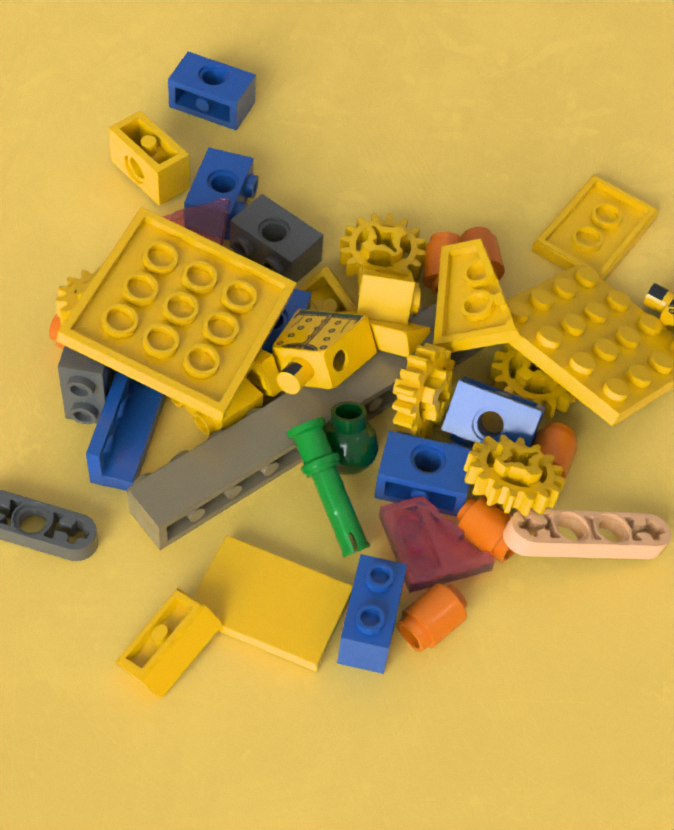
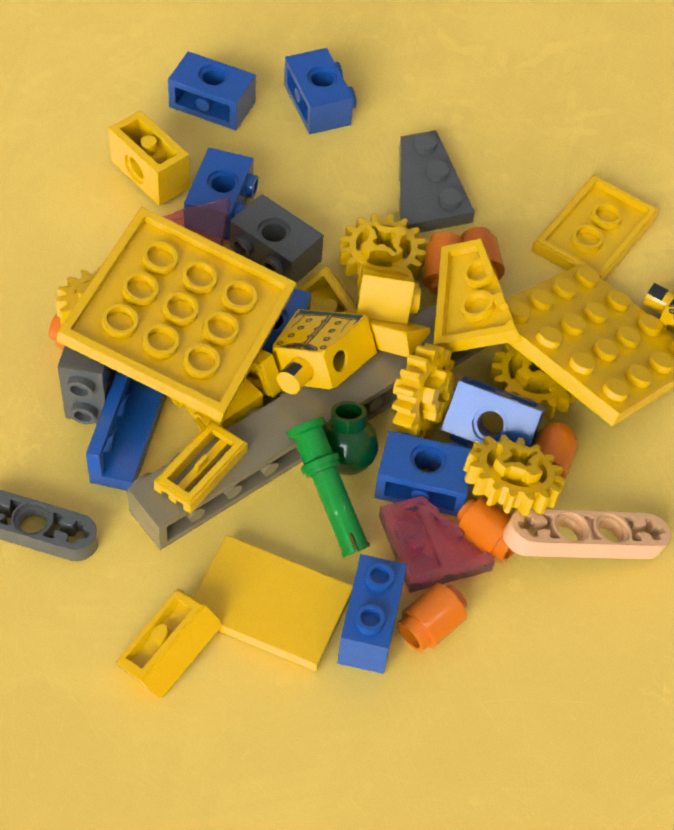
(179, 492): none -> yellow tile
(319, 90): none -> blue brick
(429, 185): none -> dark grey wing

